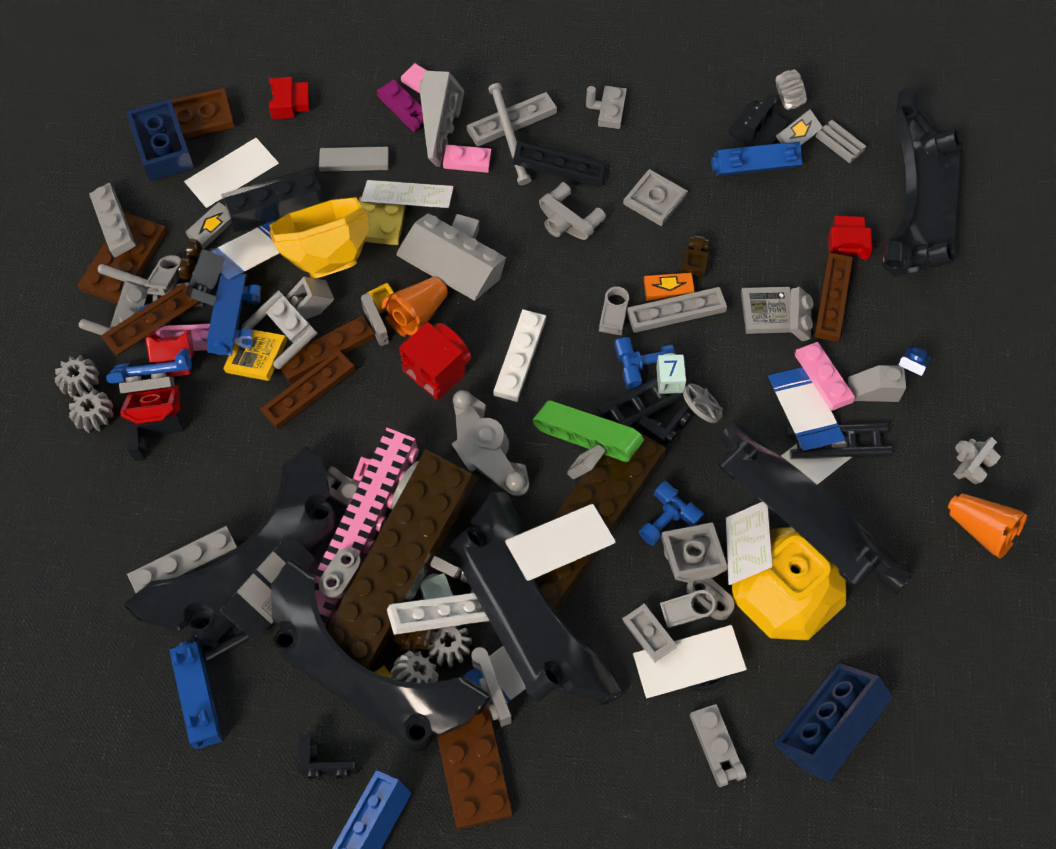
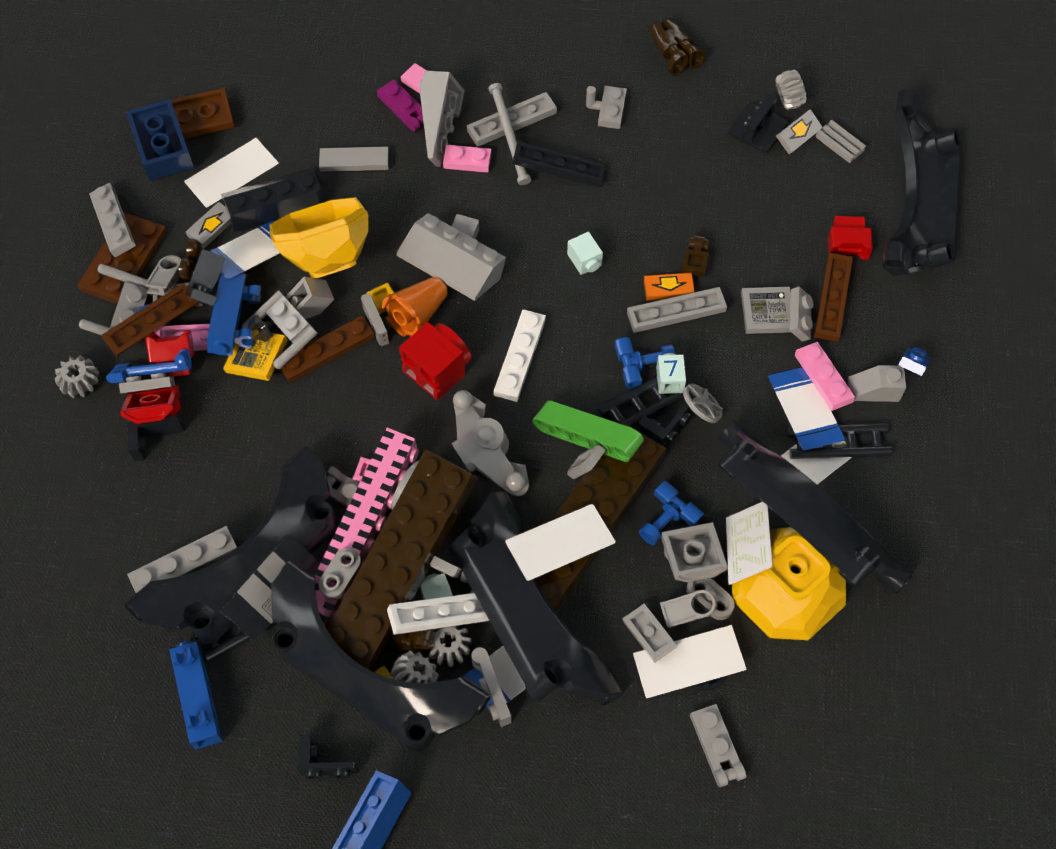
(91, 410): light grey gear -> none
(263, 328): none -> black bar
(288, 98): red piece -> none
(307, 389): reddish brown plate -> none
(384, 222): light yellow plate -> none
(407, 193): white sticker -> none
(474, 773): reddish brown plate -> none
(563, 219): light grey connector -> none
(585, 253): none -> light aqua brick
(614, 315): light grey piece -> none
(655, 197): light grey tile -> none
(676, 46): none -> dark brown piece
(757, 159): blue brick -> none
(834, 721): dark blue slope -> none
(972, 455): light grey hips -> none
(988, 522): orange cone -> none

